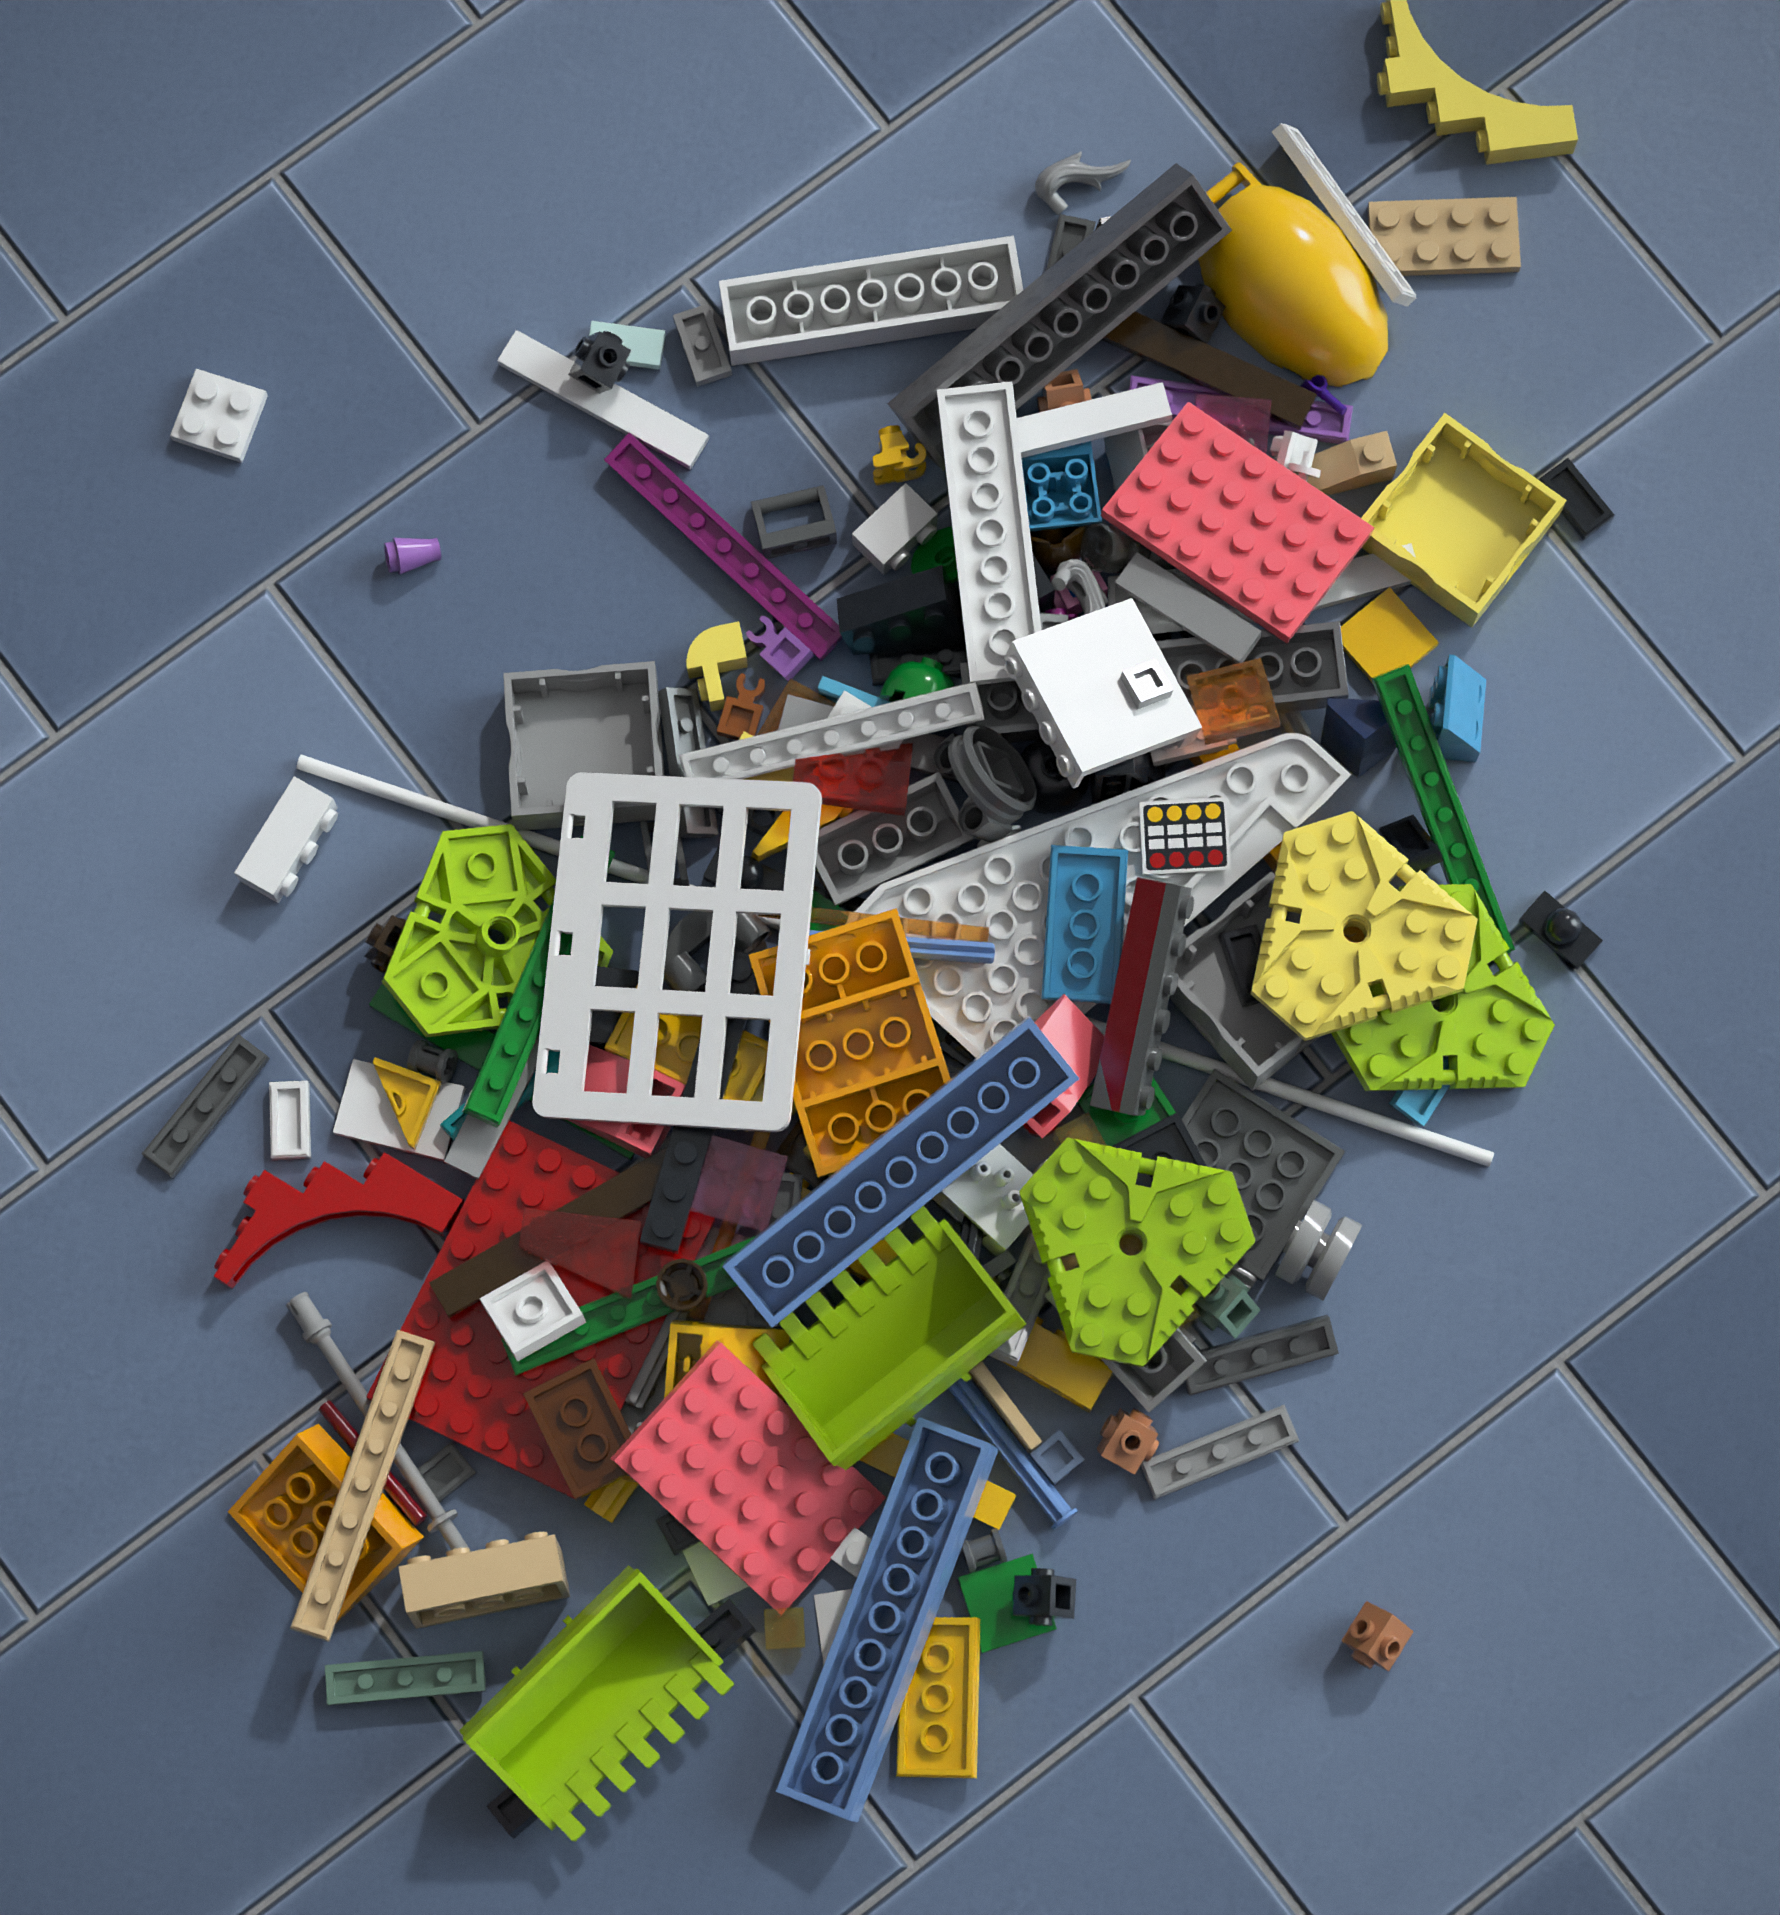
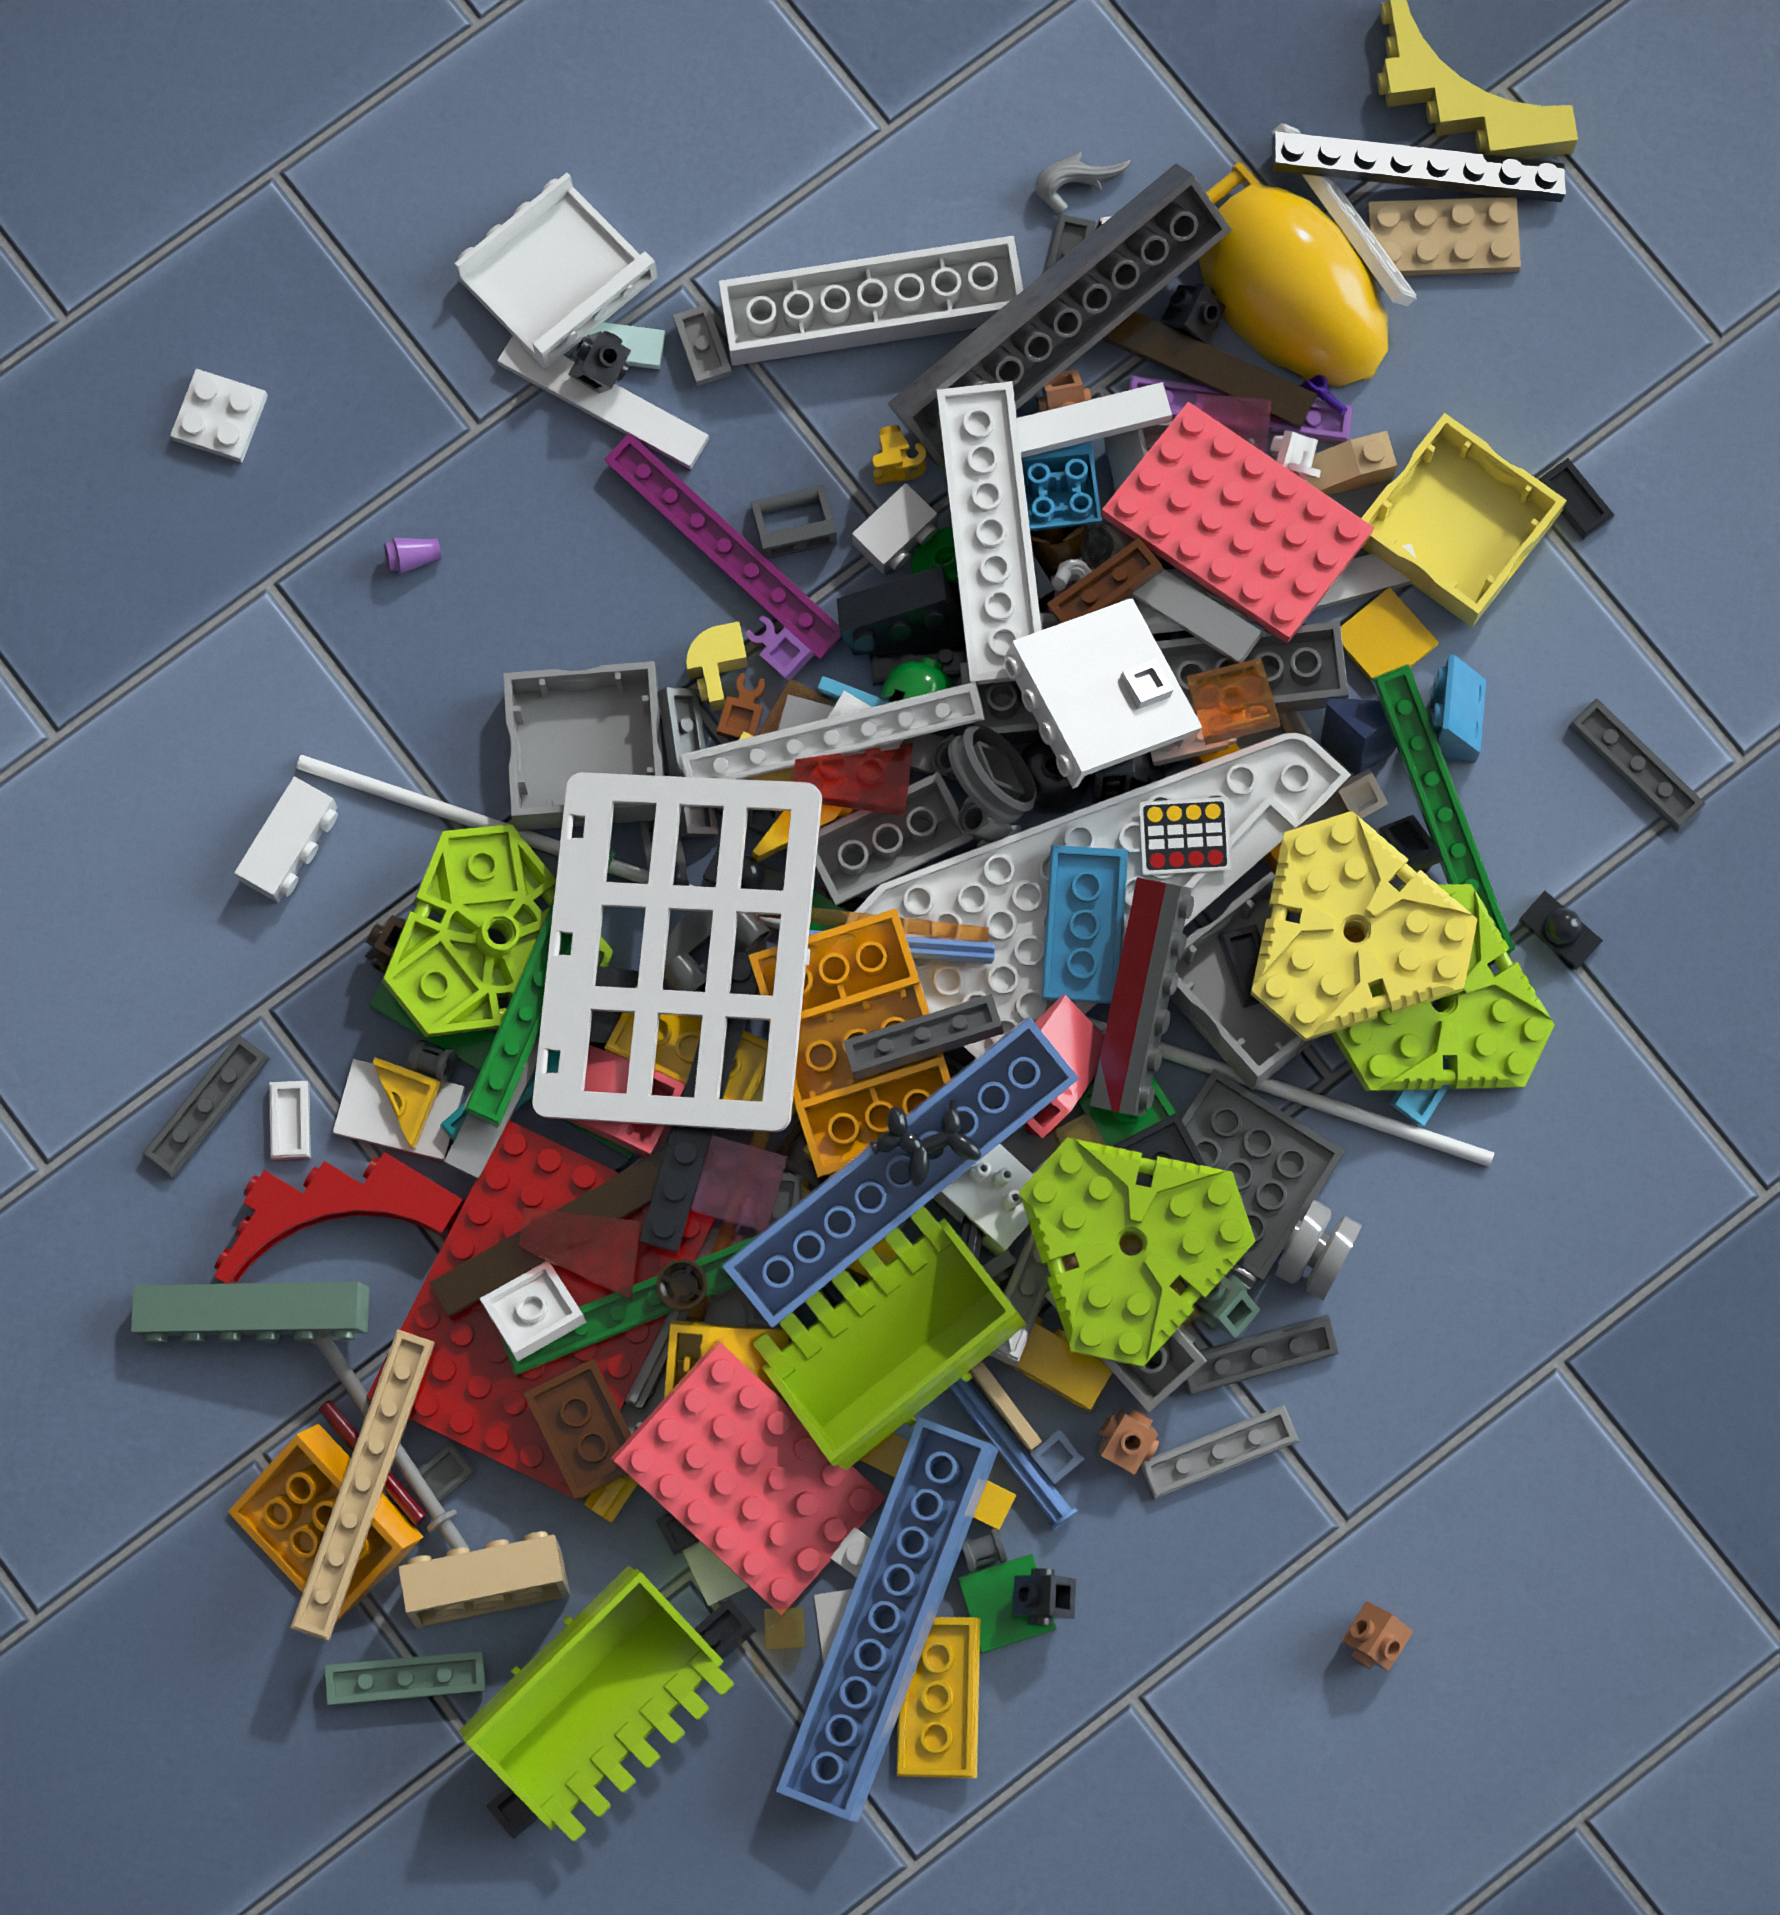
(250, 1309): none -> sand green brick
(554, 271): none -> white panel
(920, 1149): none -> black piece
(923, 1037): none -> dark grey plate
(1107, 583): none -> reddish brown plate
(1362, 794): none -> white plate
(1418, 167): none -> plate
(1637, 764): none -> dark grey tile

